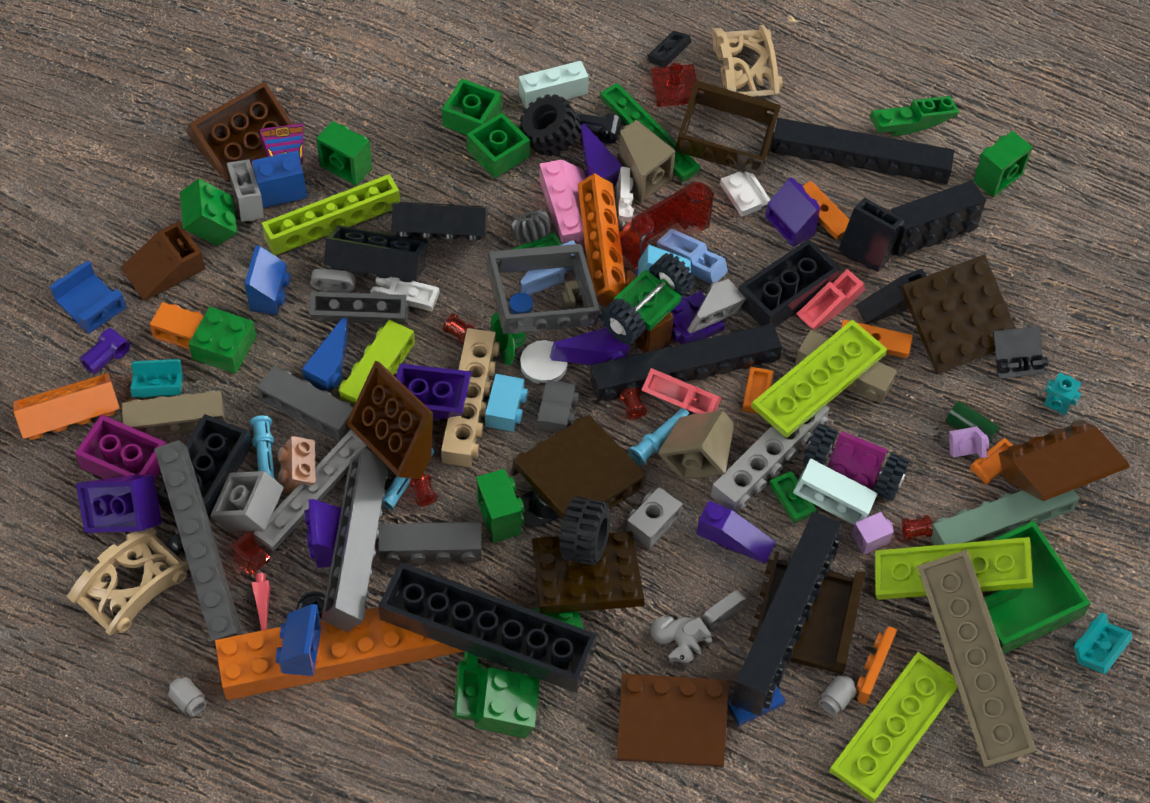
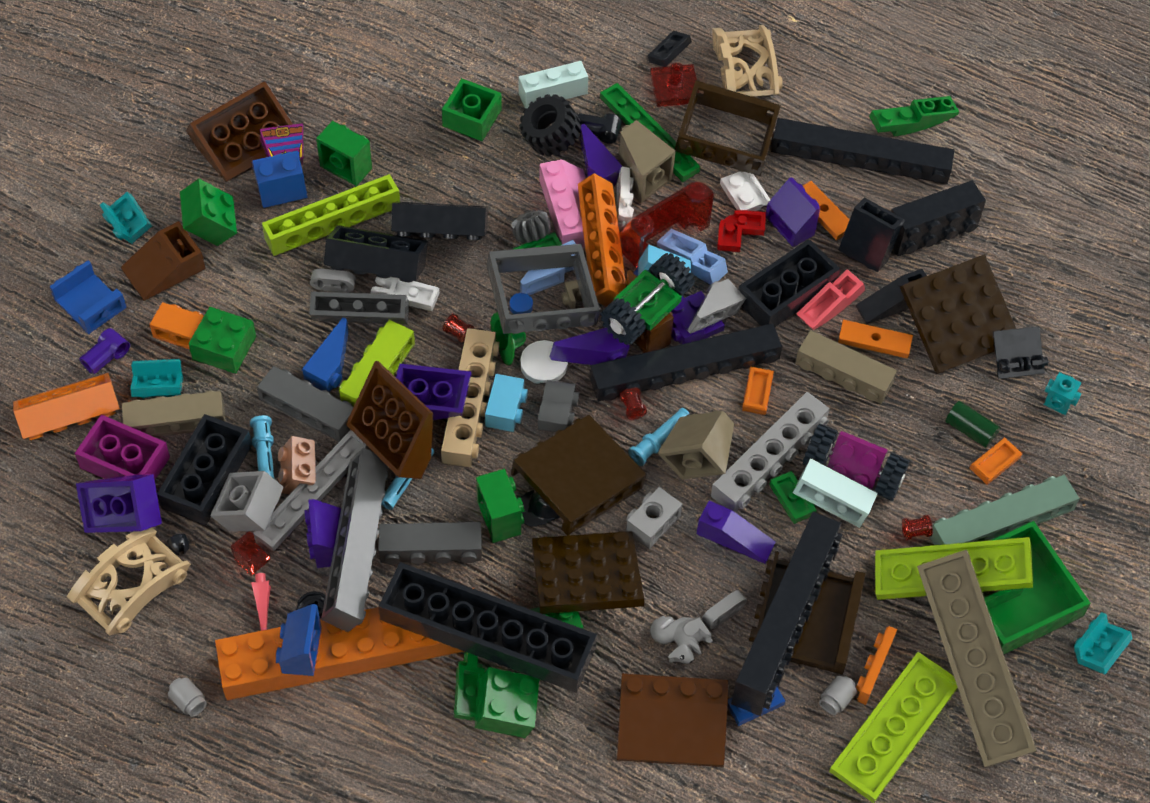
(126, 218): none -> teal bracket
(198, 541): dark grey brick -> none
(245, 190): light grey slope -> none
(266, 282): blue slope -> none
(424, 490): clear red bush -> none
(498, 145): green brick -> none
(585, 530): black tyre -> none
(680, 393): coral slope -> none
(737, 224): none -> red plate
(819, 378): lime plate -> none
(872, 533): lavender brick -> none
(968, 442): lavender bracket -> none
(1002, 163): green brick -> none
(1061, 460): reddish brown slope -> none

